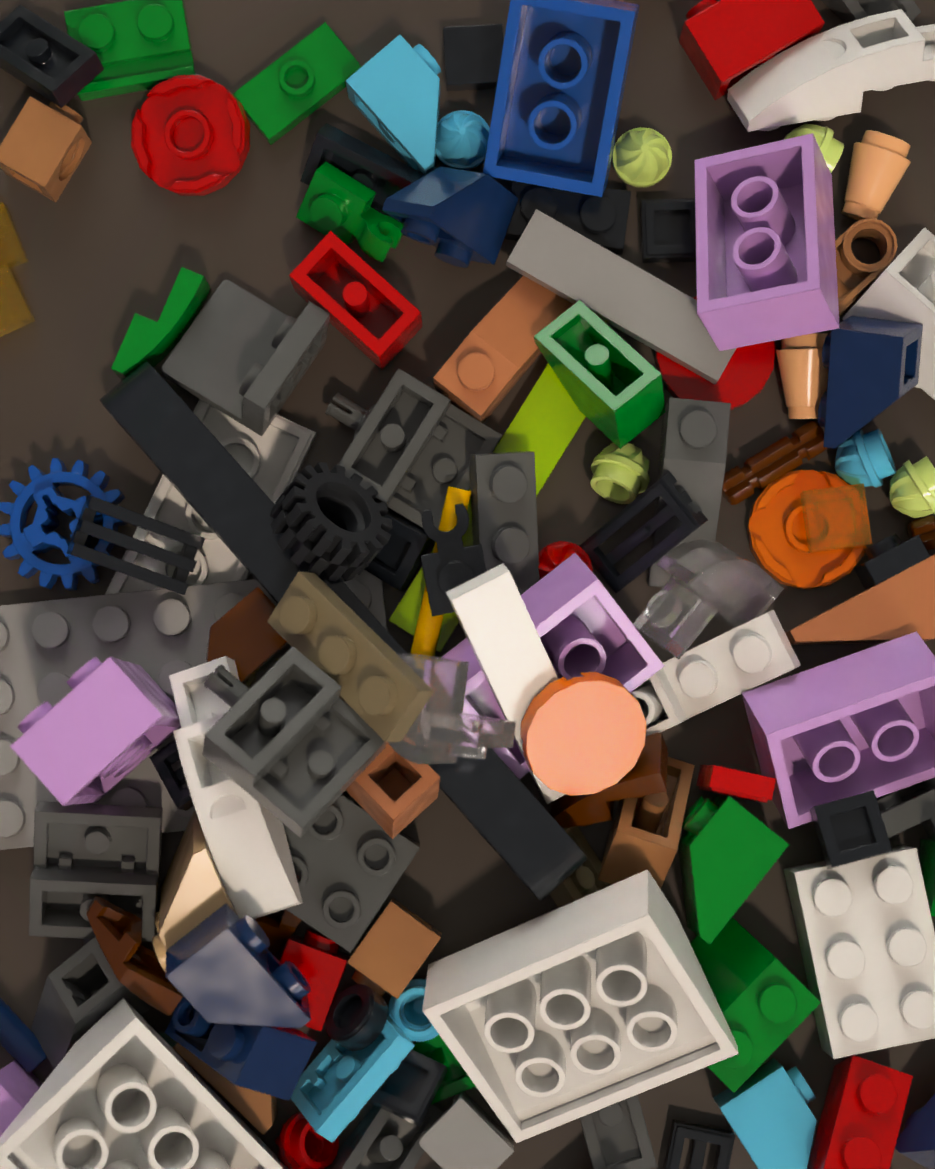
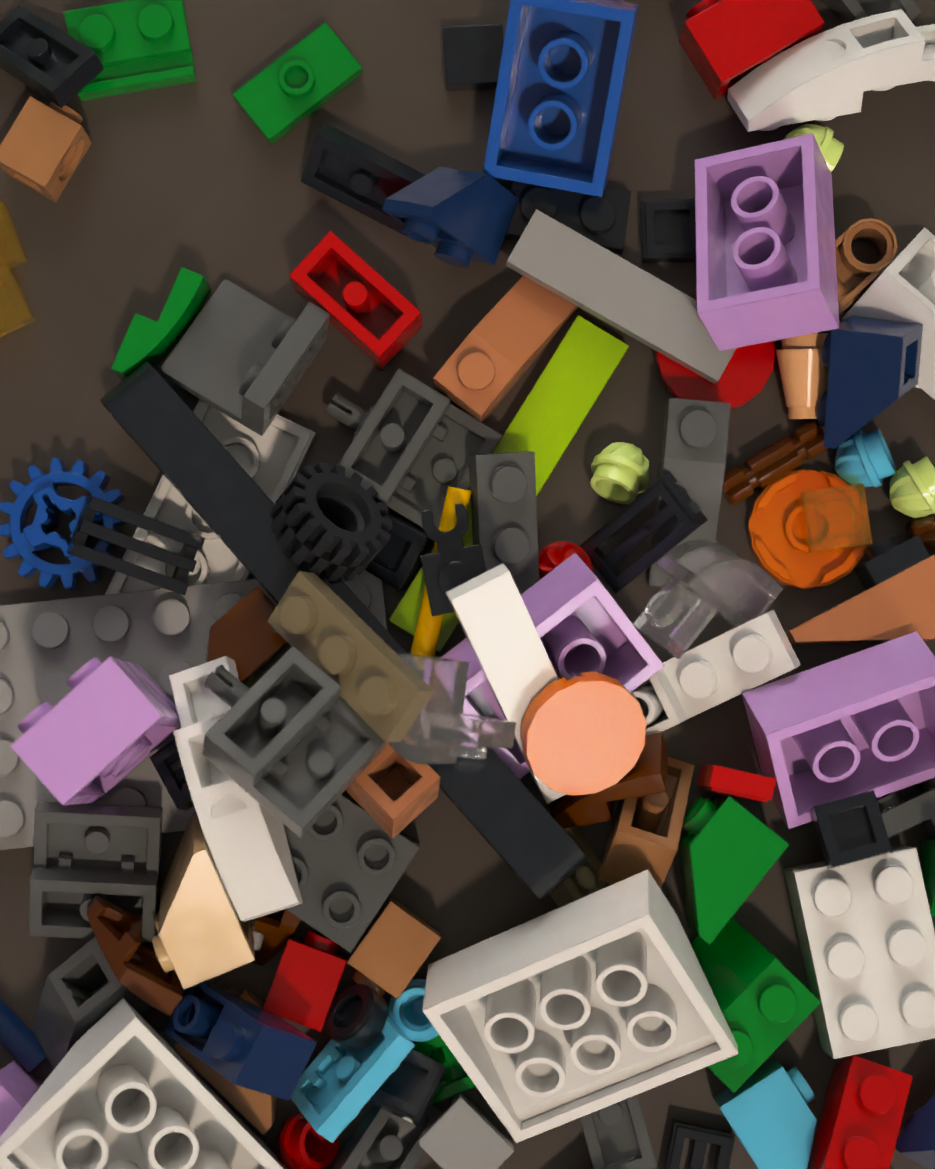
(191, 135): red tile -> none
(234, 976): dark blue slope -> none
(343, 206): green plate -> none
(401, 100): medium azure slope -> none
(462, 140): medium azure plate -> none
(602, 373): green slope -> none
(642, 157): yellowish green plate -> none
(874, 174): light nougat cone -> none

